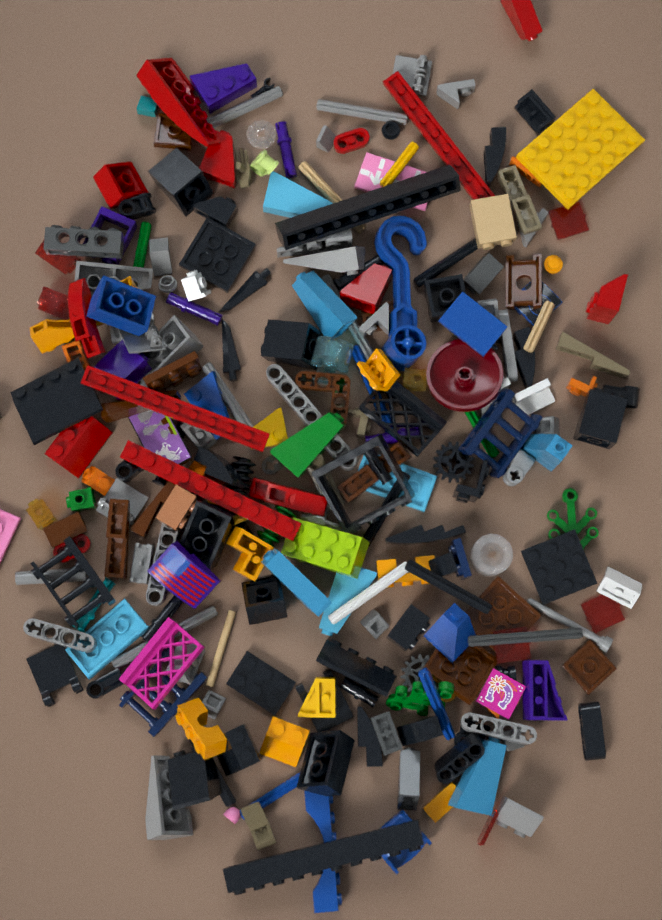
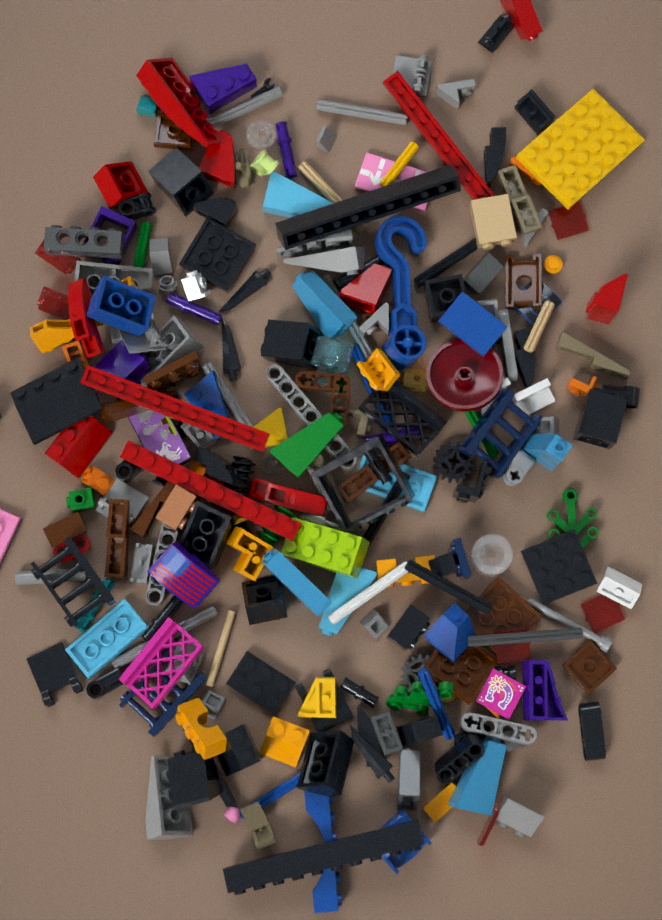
(47, 516): clear yellow brick -> none
(59, 636): light grey beam -> none
(351, 141): red plate -> none
(356, 668): black slope -> none
(376, 761): none -> black bar
(390, 130): black plate -> none
(418, 536): black slope -> none
(496, 33): none -> black hinge

